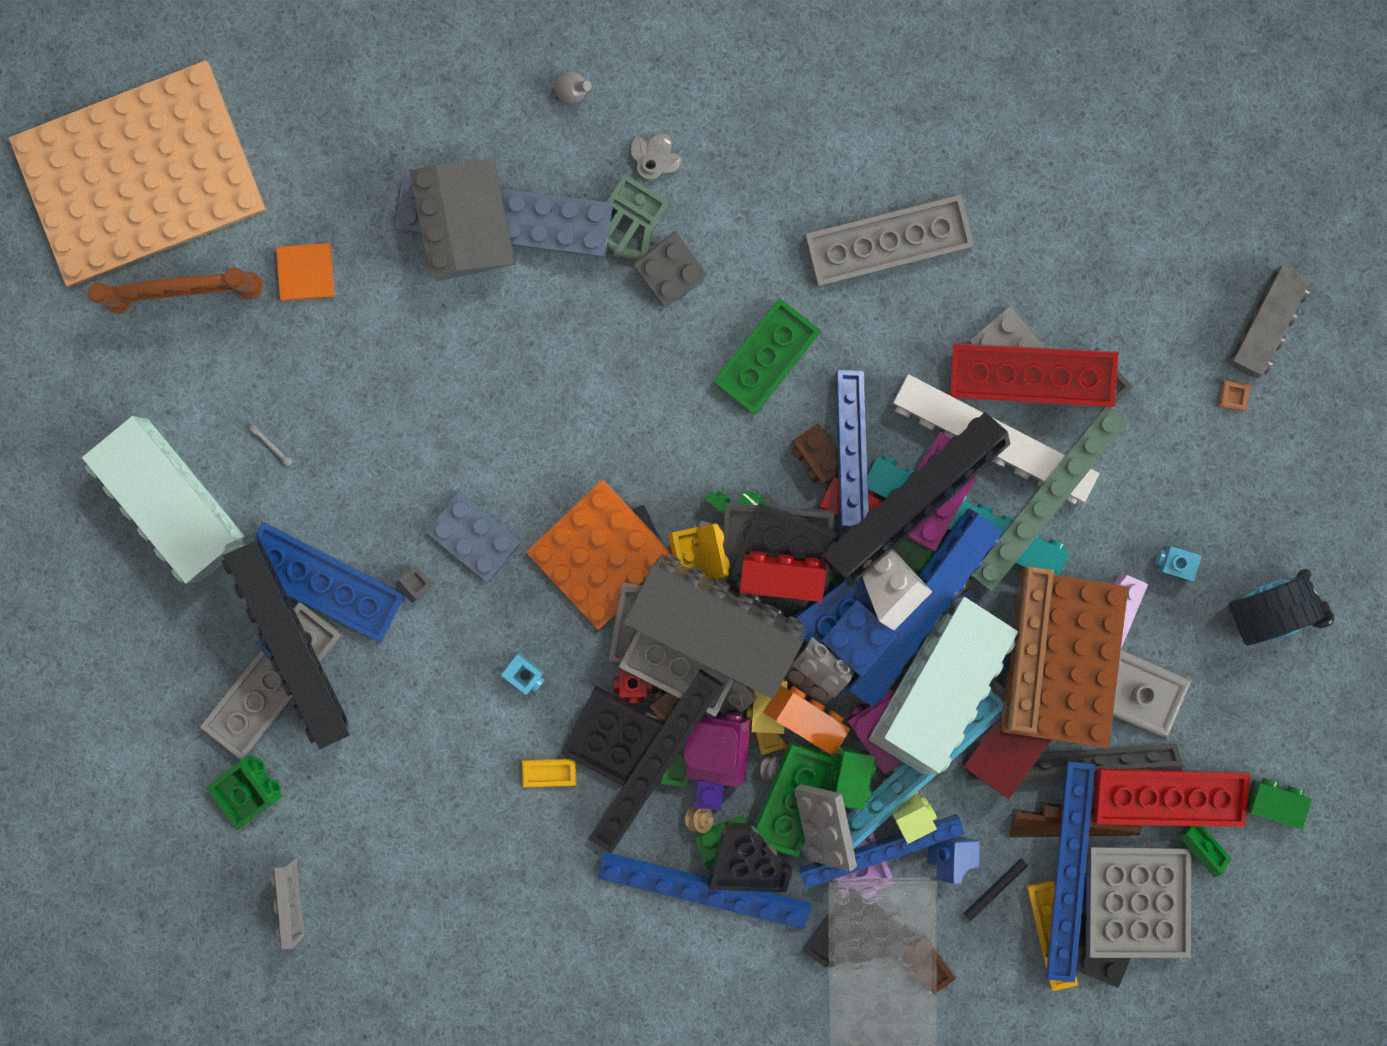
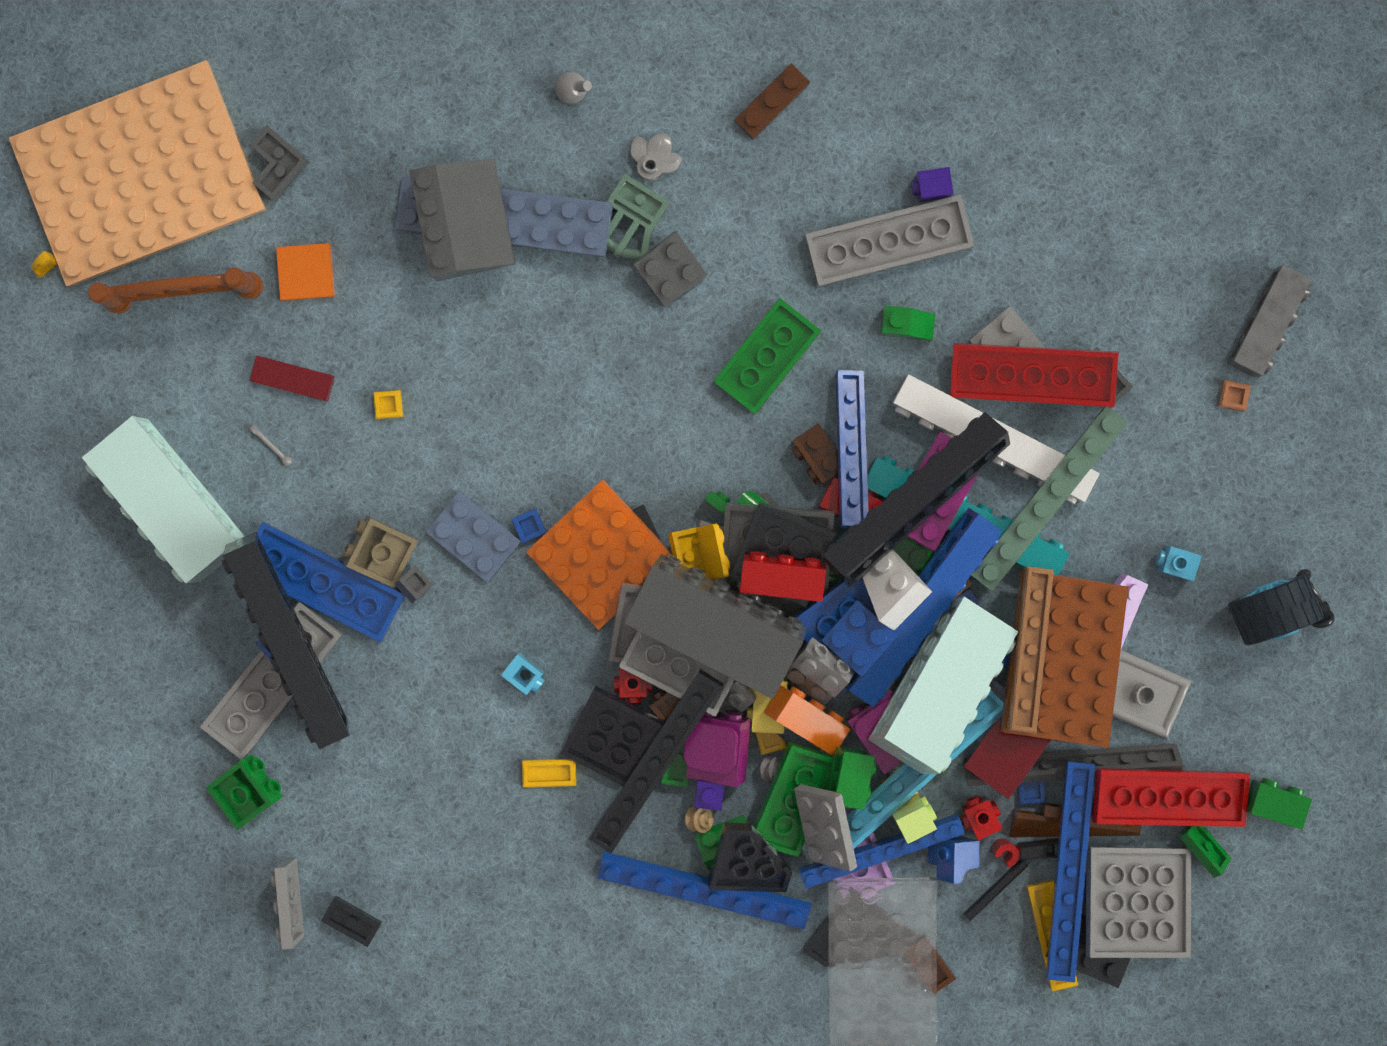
(43, 264): none -> yellow tile
(284, 163): none -> dark grey plate
(292, 378): none -> dark red tile
(351, 921): none -> black plate
(379, 551): none -> dark tan plate
(388, 404): none -> yellow tile
(529, 525): none -> blue tile
(772, 101): none -> reddish brown plate
(907, 323): none -> green slope
(932, 184): none -> dark purple brick
(987, 823): none -> red brick
(1024, 850): none -> piece
(1031, 793): none -> blue tile

